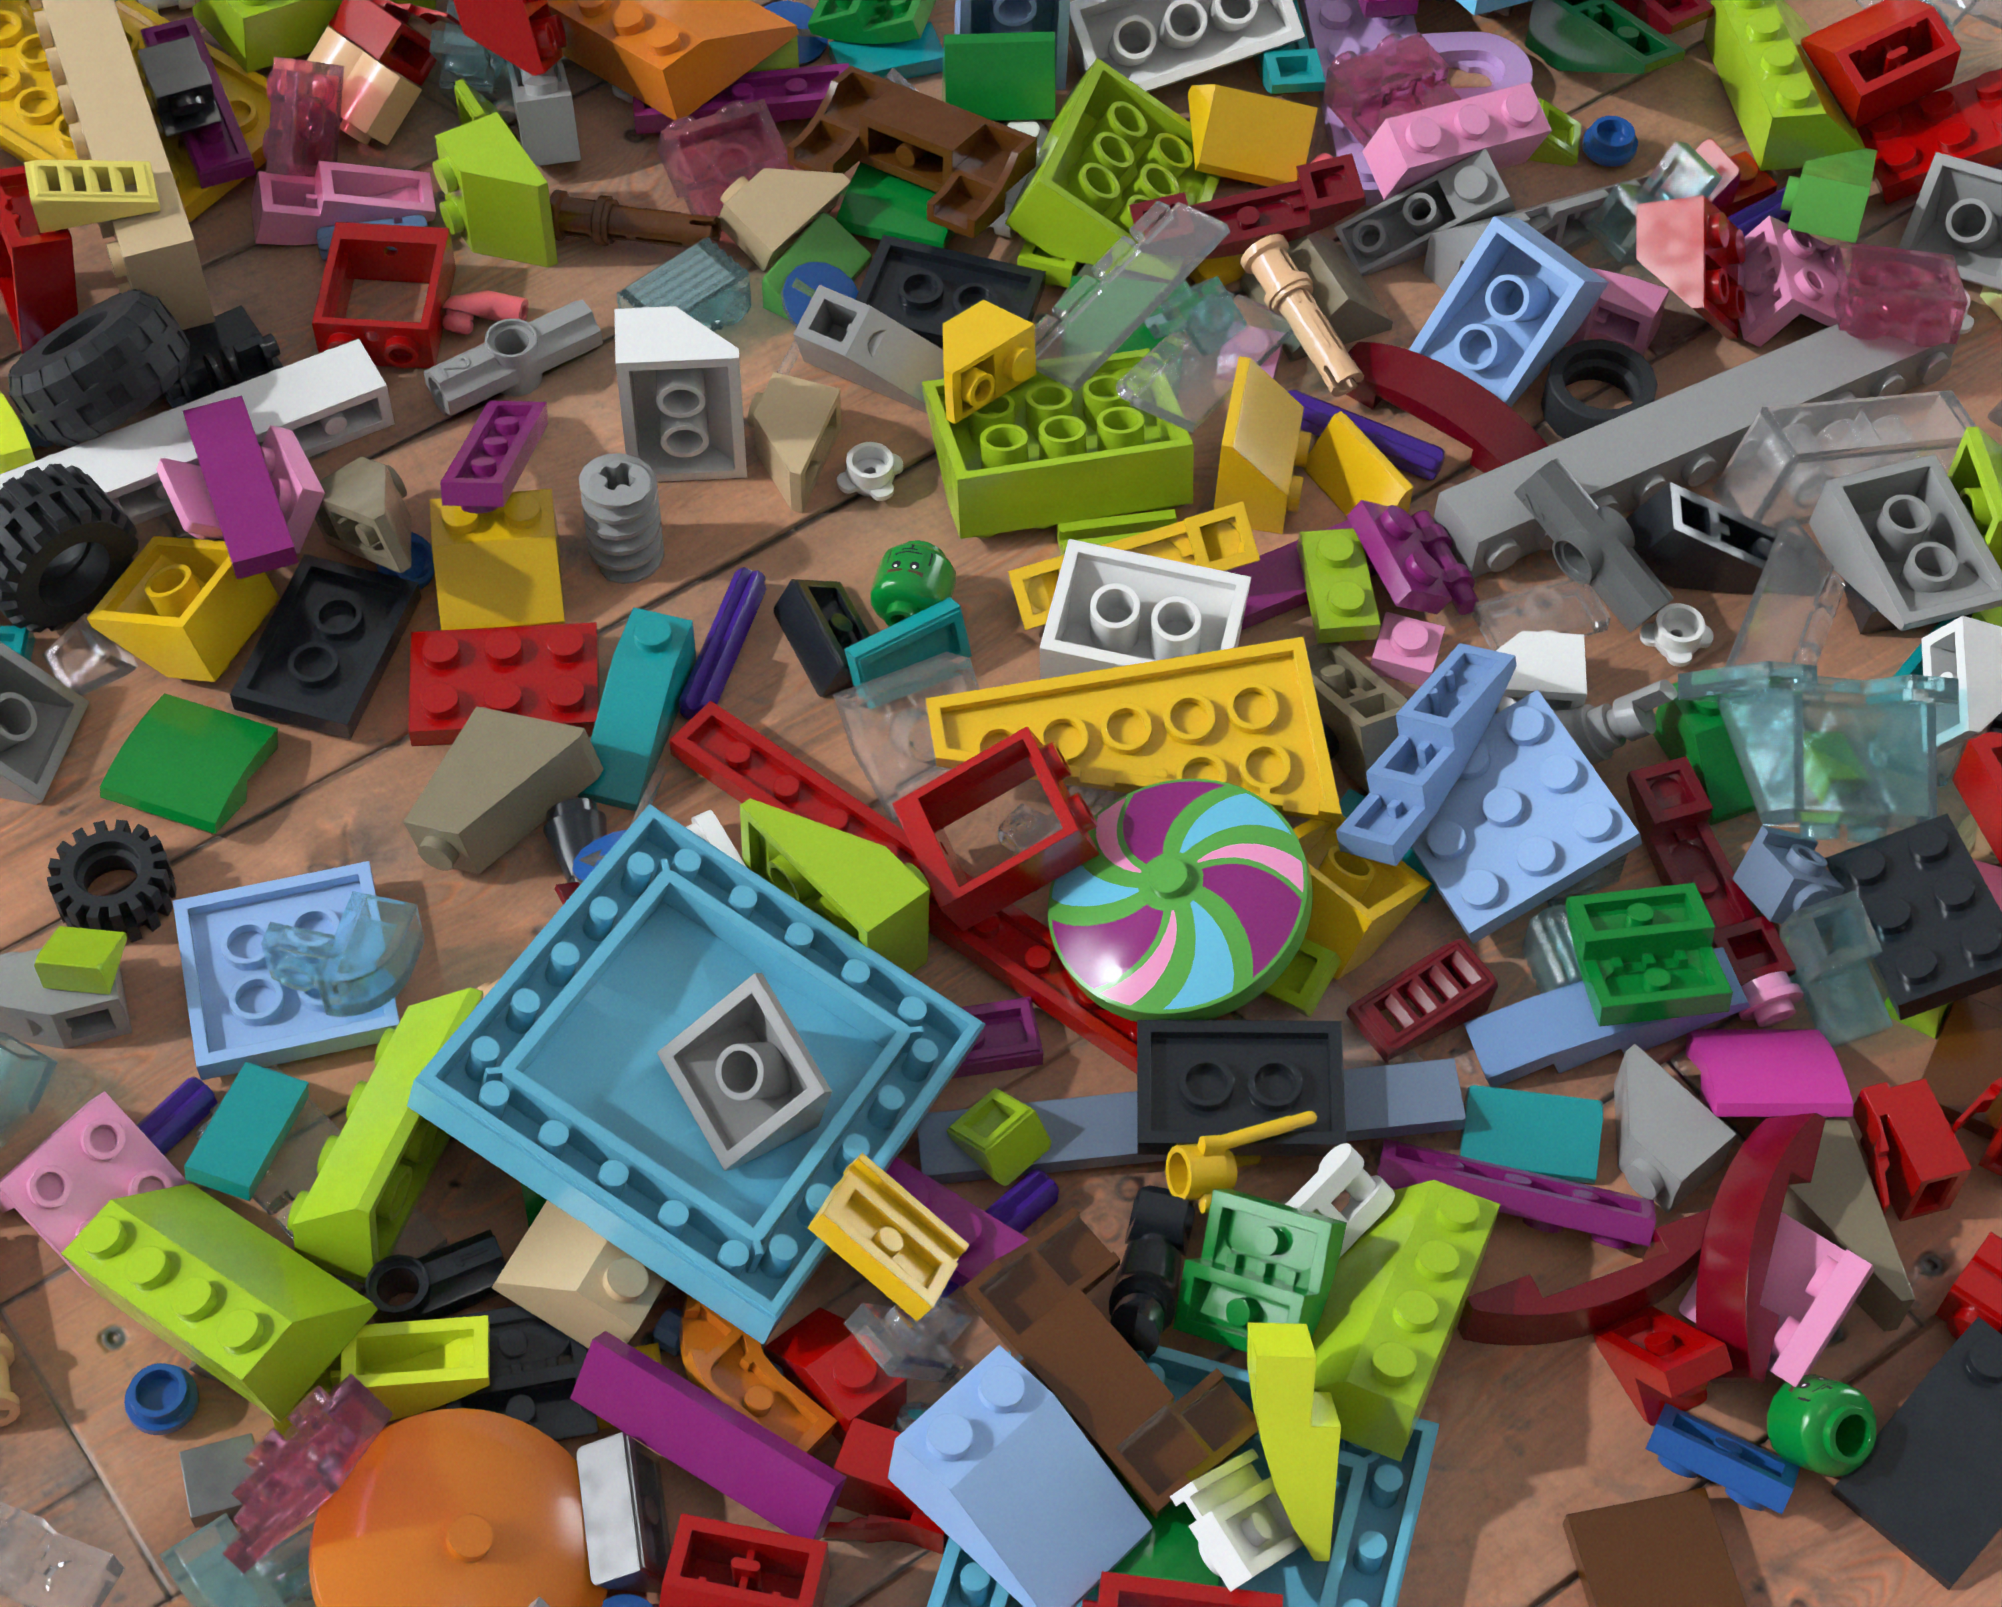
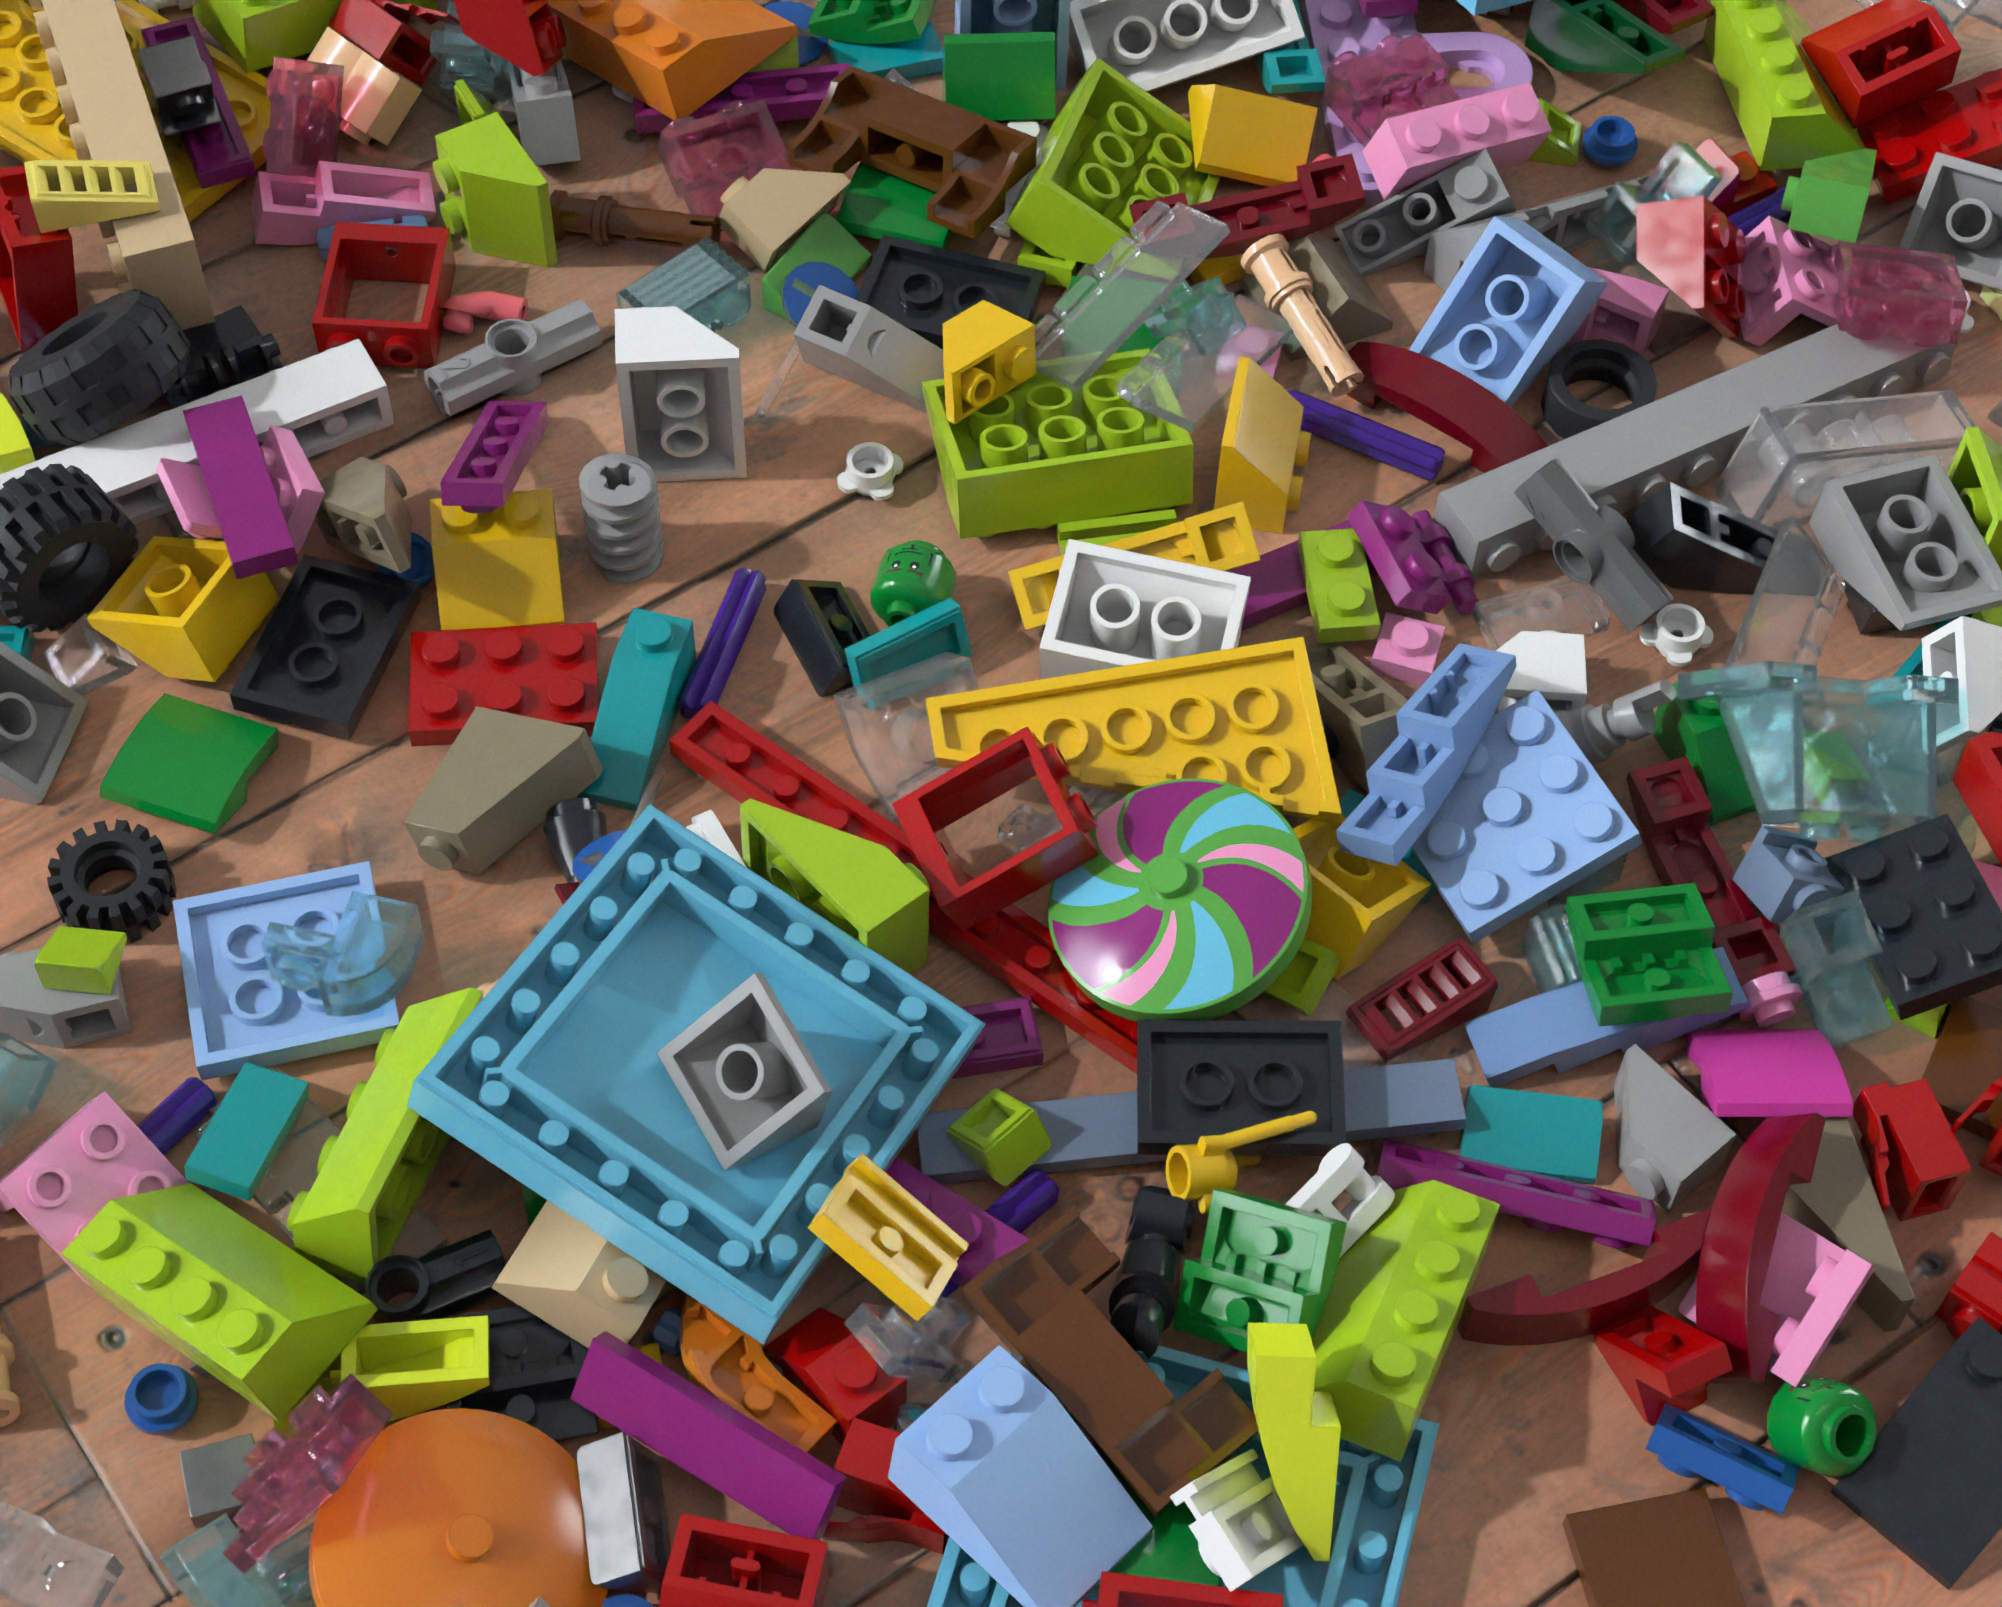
(794, 433): tan slope -> none
(1354, 469): yellow slope -> none

